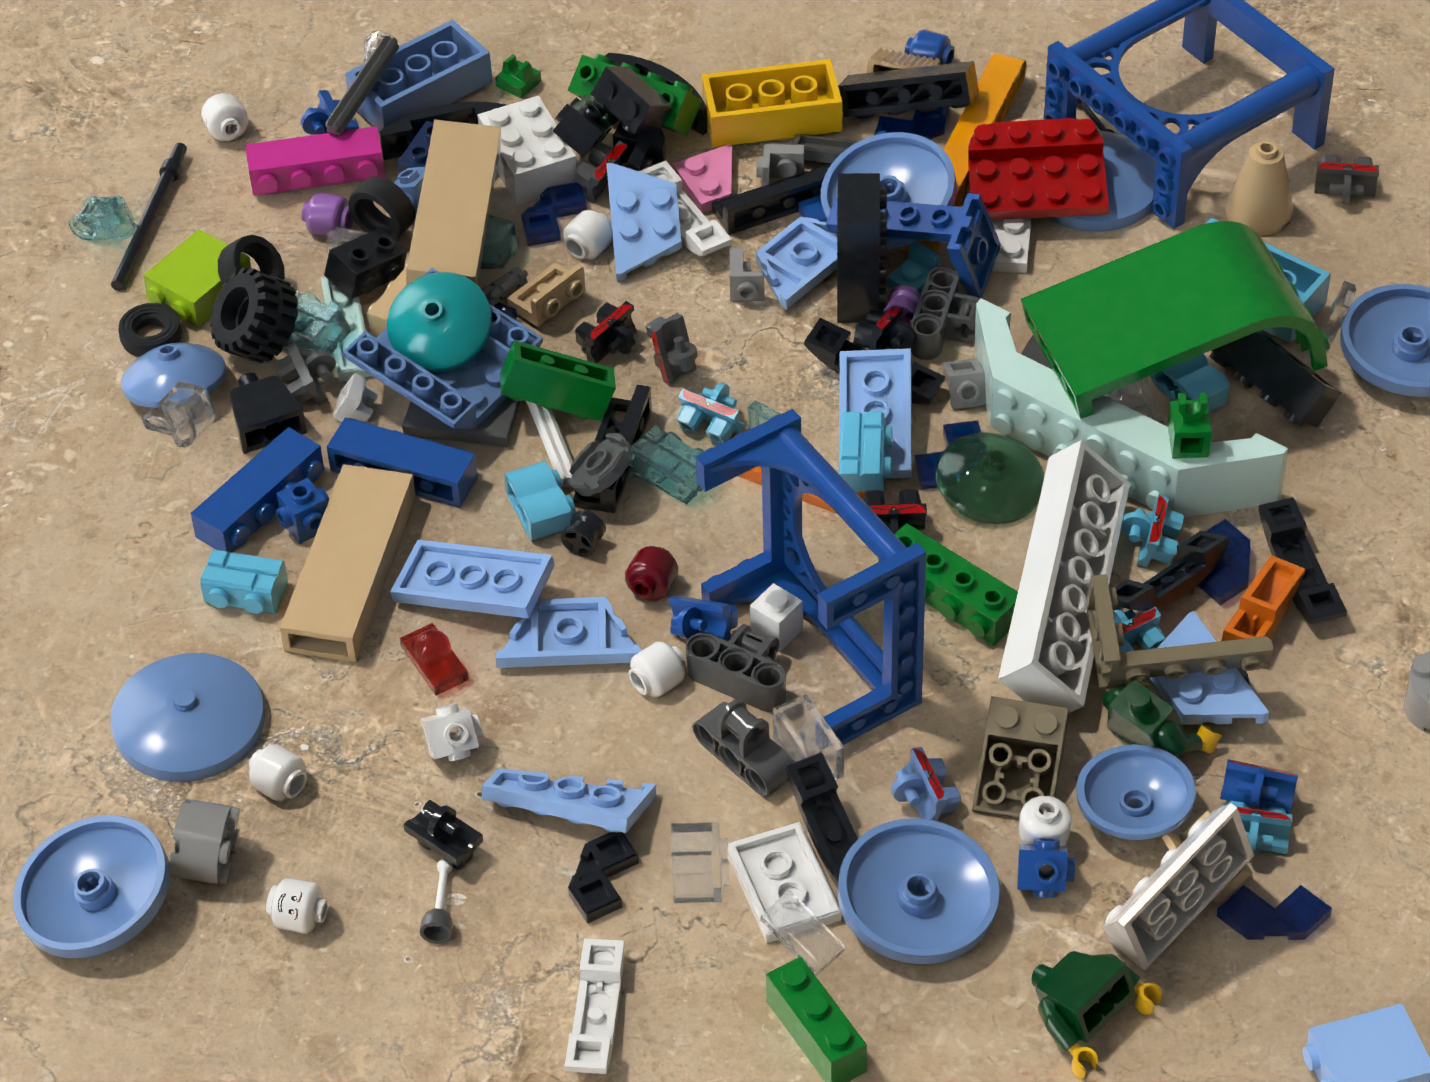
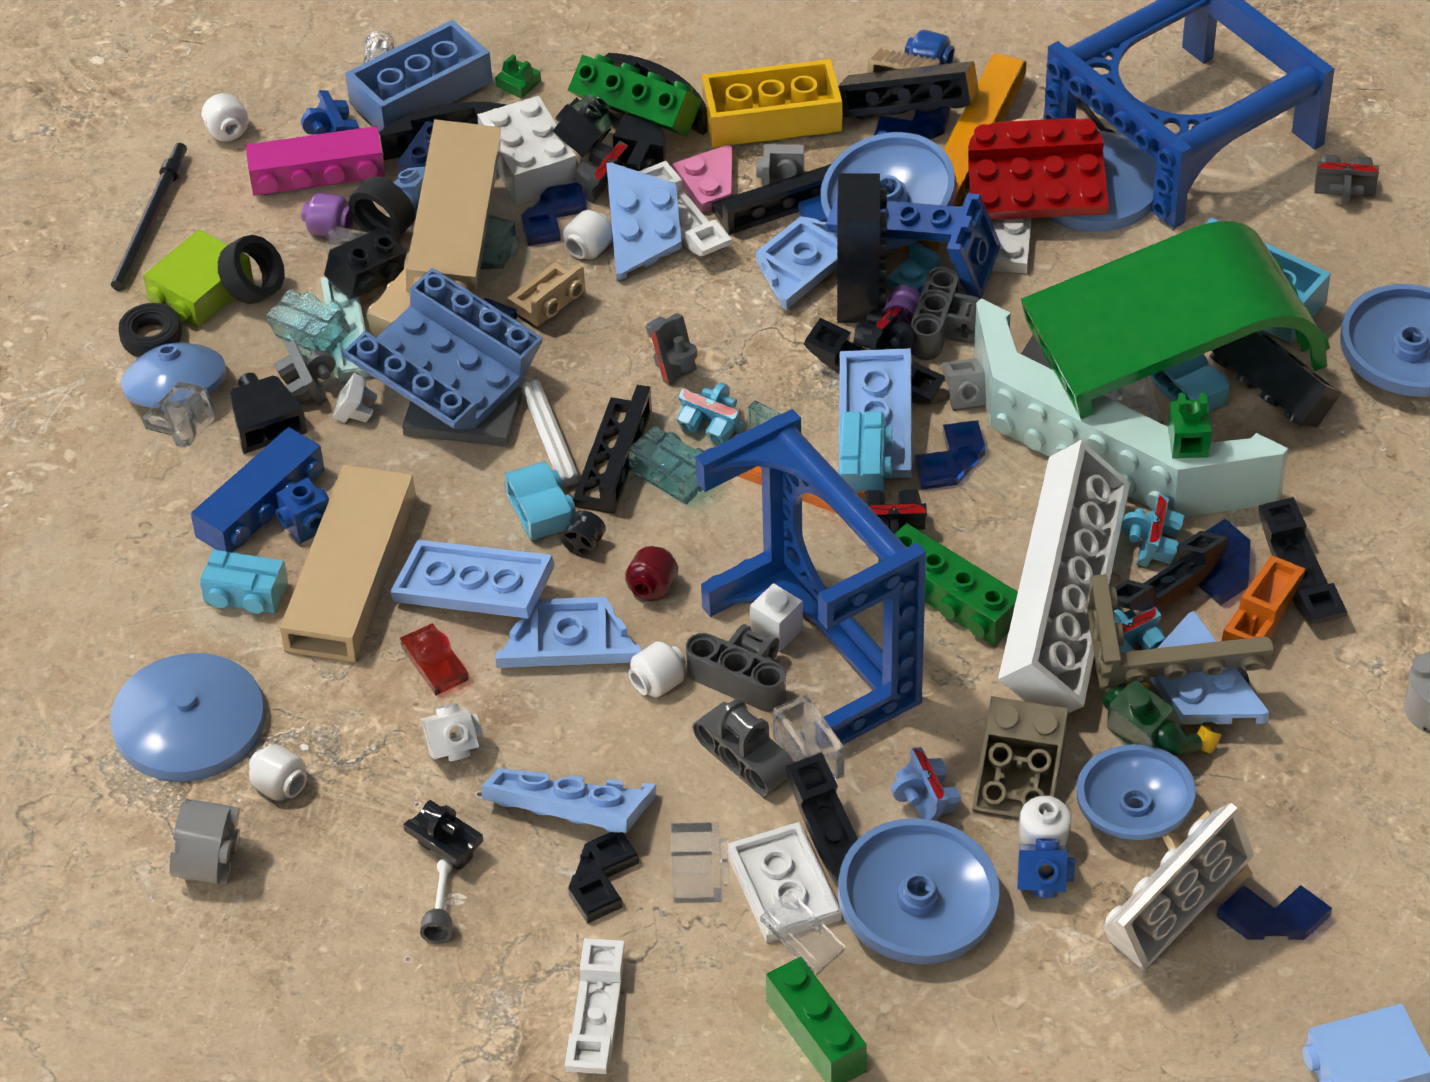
(91, 886): medium blue dish -> none
(104, 219): clear light blue piece -> none
(254, 315): black tyre -> none
(296, 905): white head -> none
(362, 85): dark grey axle -> none
(437, 469): blue brick -> none
(447, 337): teal dish -> none
(505, 285): dark grey axle -> none
(557, 381): green brick -> none
(600, 464): dark grey tile -> none
(612, 334): black hips -> none
(631, 100): black brick -> none
(702, 616): blue hips -> none
(744, 283): light grey bracket -> none
(821, 148): dark grey tile -> none
(985, 489): clear green dish -> none
(1084, 996): dark green torso -> none
(1258, 785): blue hips -> none
(1262, 191): tan cone -> none
(1266, 829): medium azure hips -> none
(1338, 311): clear tile -> none

